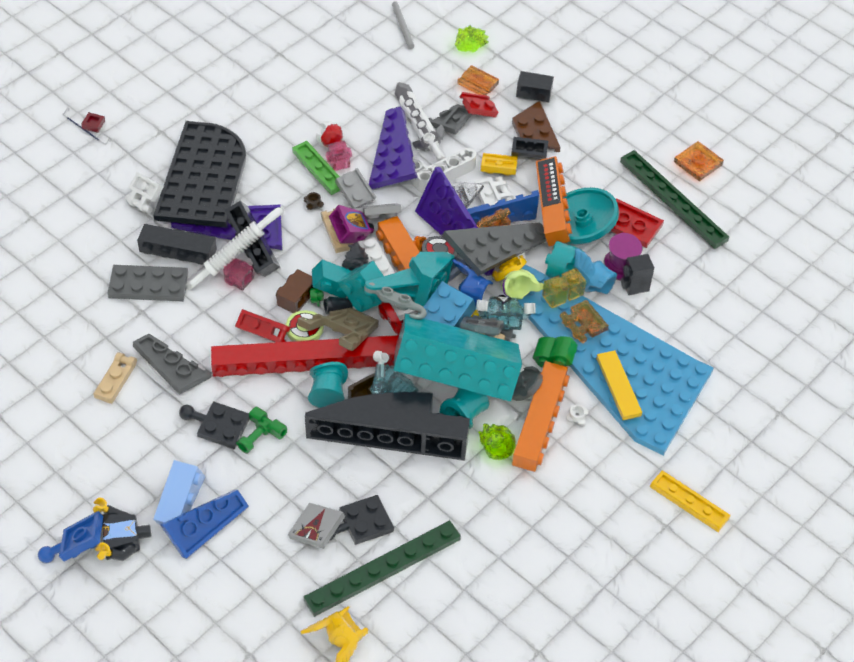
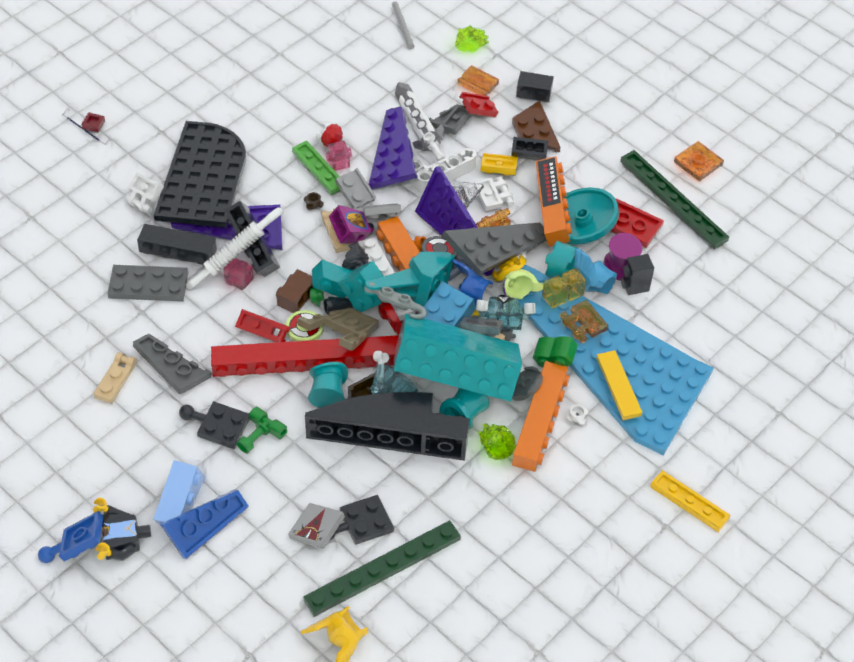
(520, 209): blue wing -> none

